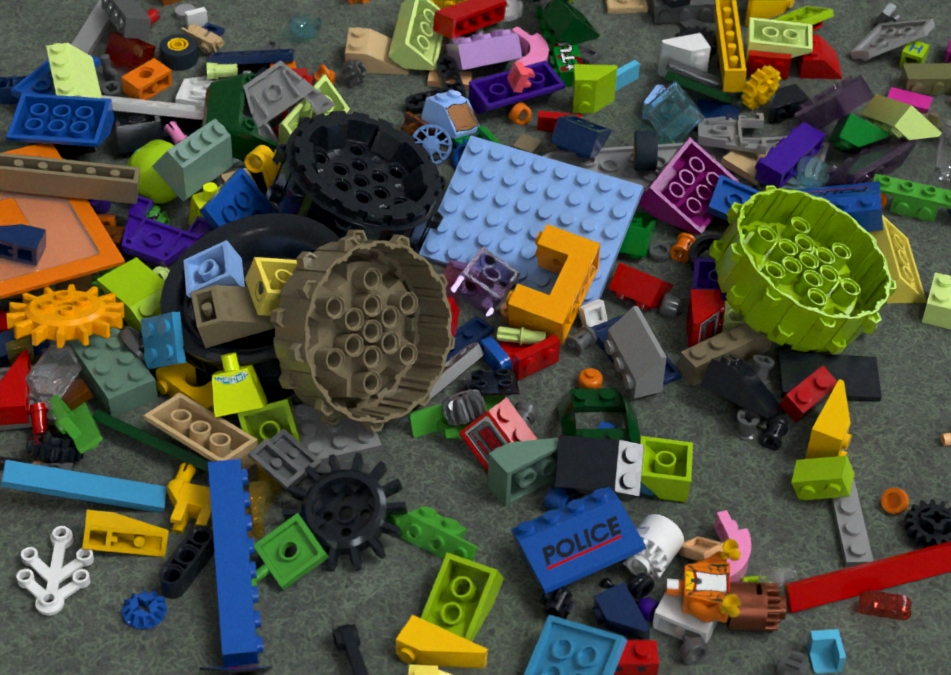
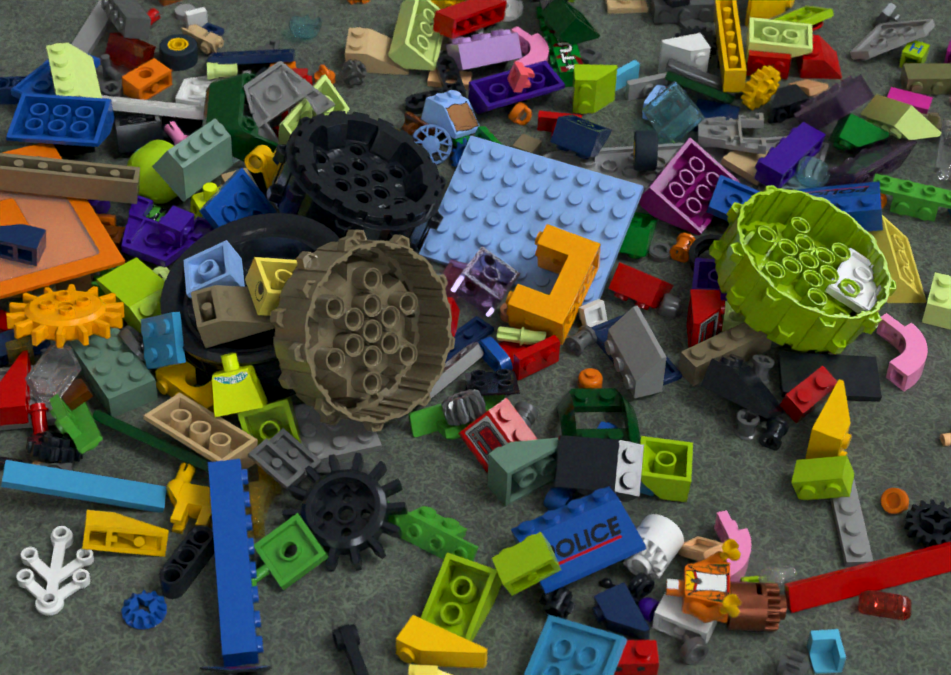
(176, 226): none -> dark purple brick
(526, 563): none -> lime brick
(643, 86): none -> light grey plate
(811, 87): none -> light nougat tile
(856, 269): none -> white tile
(910, 342): none -> bright pink arch

